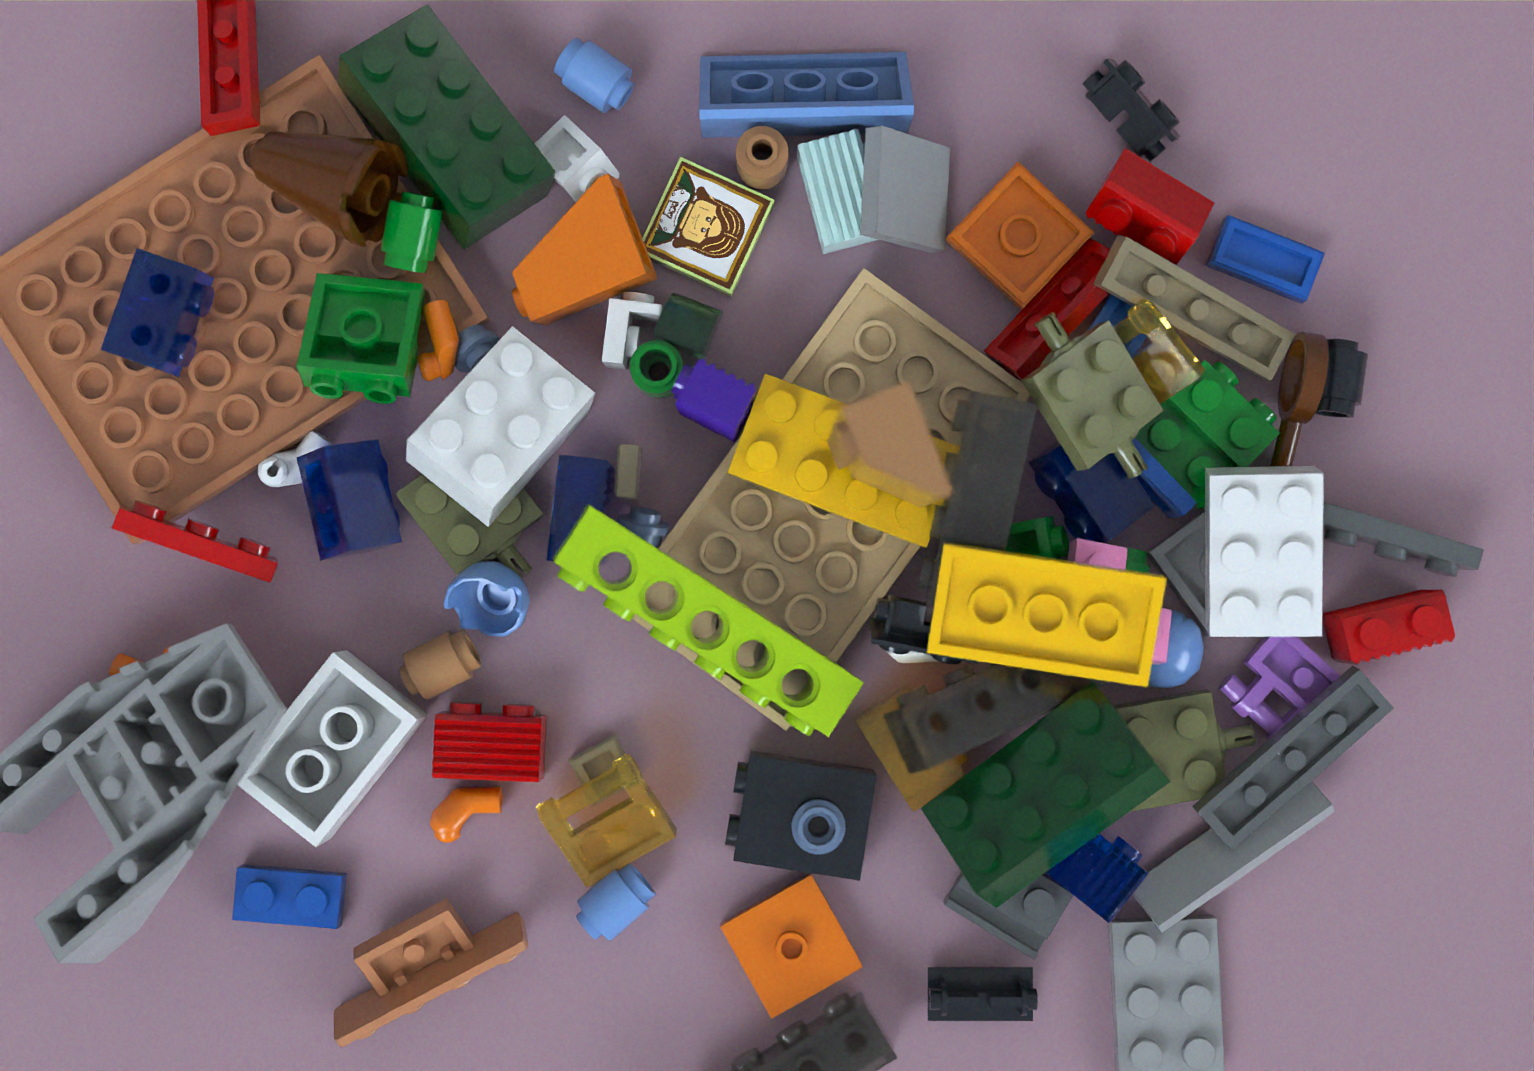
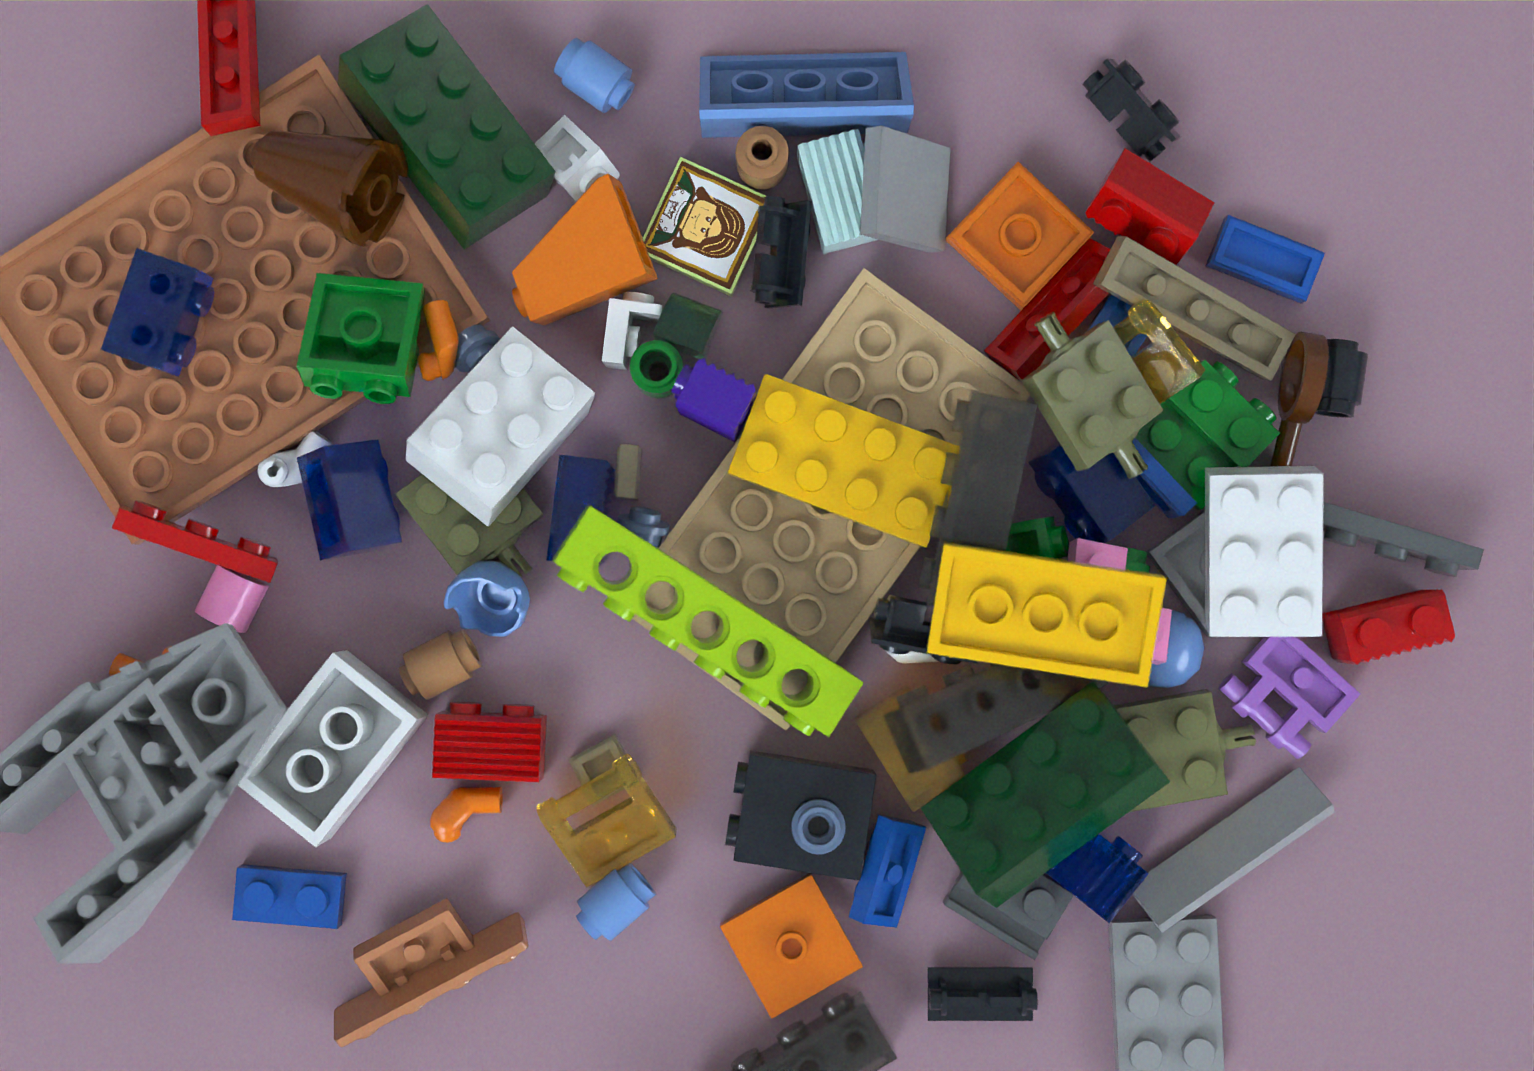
(231, 599): none -> bright pink brick
(411, 232): green brick -> none
(781, 275): none -> black hinge
(887, 871): none -> blue plate
(890, 446): medium nougat slope -> none
(1293, 757): dark grey plate -> none

